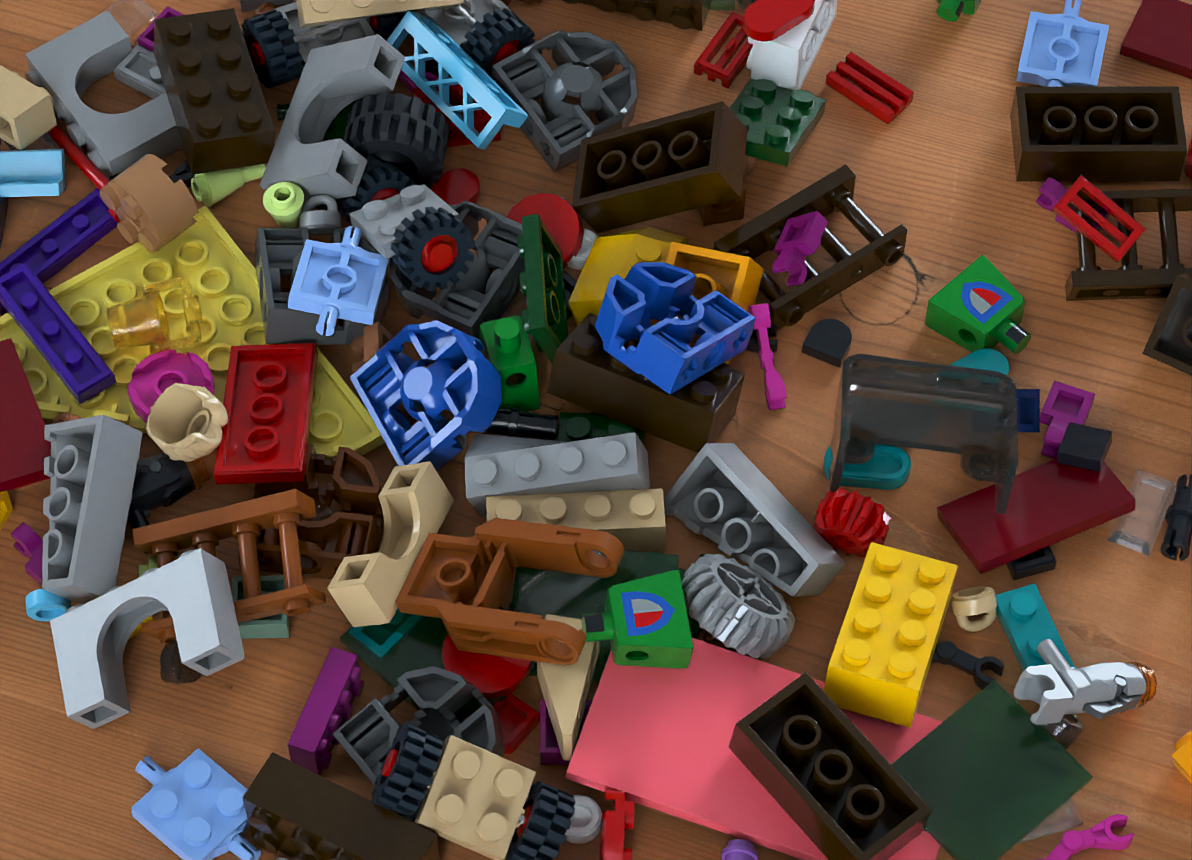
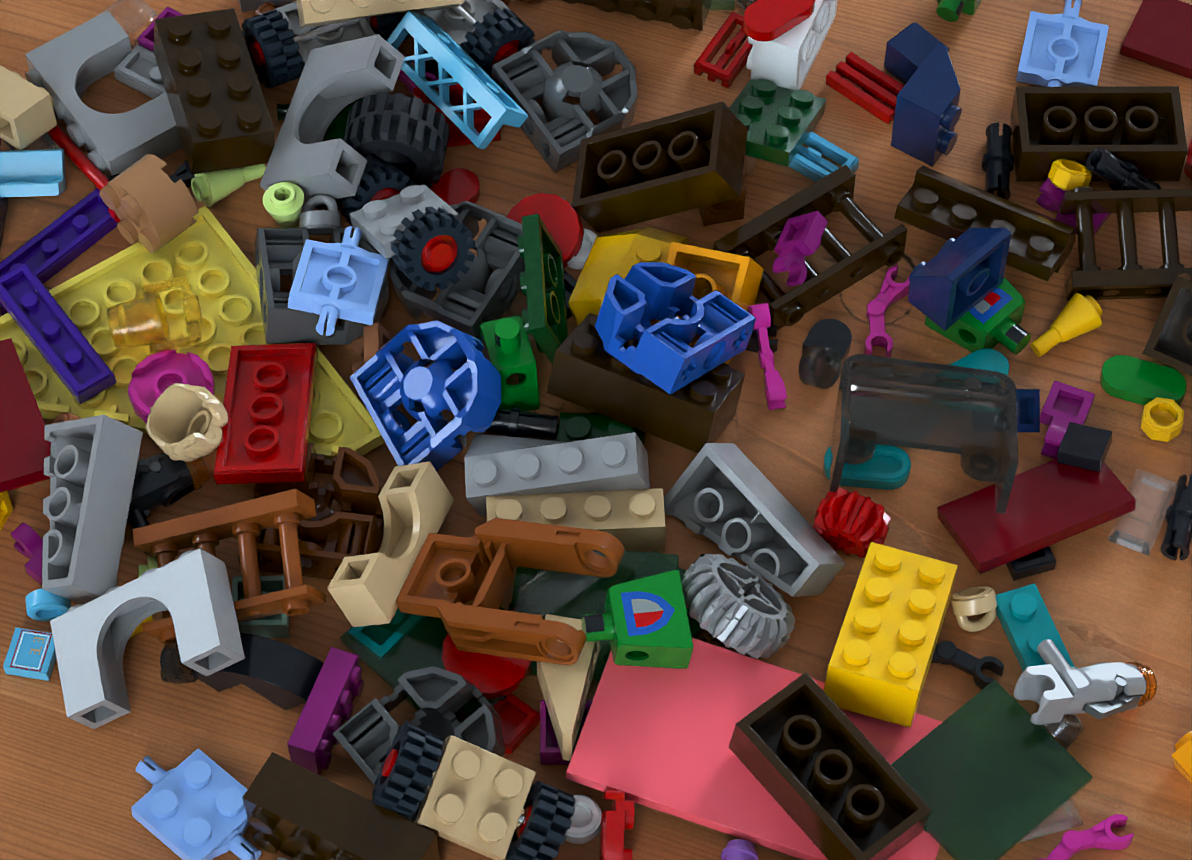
(30, 654): none -> medium azure tile
(271, 670): none -> black brick
(813, 166): none -> medium azure tile
(820, 366): none -> clear smoke tile
(876, 309): none -> dark pink piece
(908, 51): none -> dark blue panel
(928, 109): none -> dark blue slope
(952, 207): none -> dark brown brick
(960, 275): none -> dark blue slope
(998, 160): none -> black pin
(1069, 174): none -> yellow tile
(1076, 318): none -> yellow cone
(1090, 232): red tile -> none
(1118, 173): none -> black pin
(1141, 380): none -> green tile
(1162, 419): none -> yellow tile

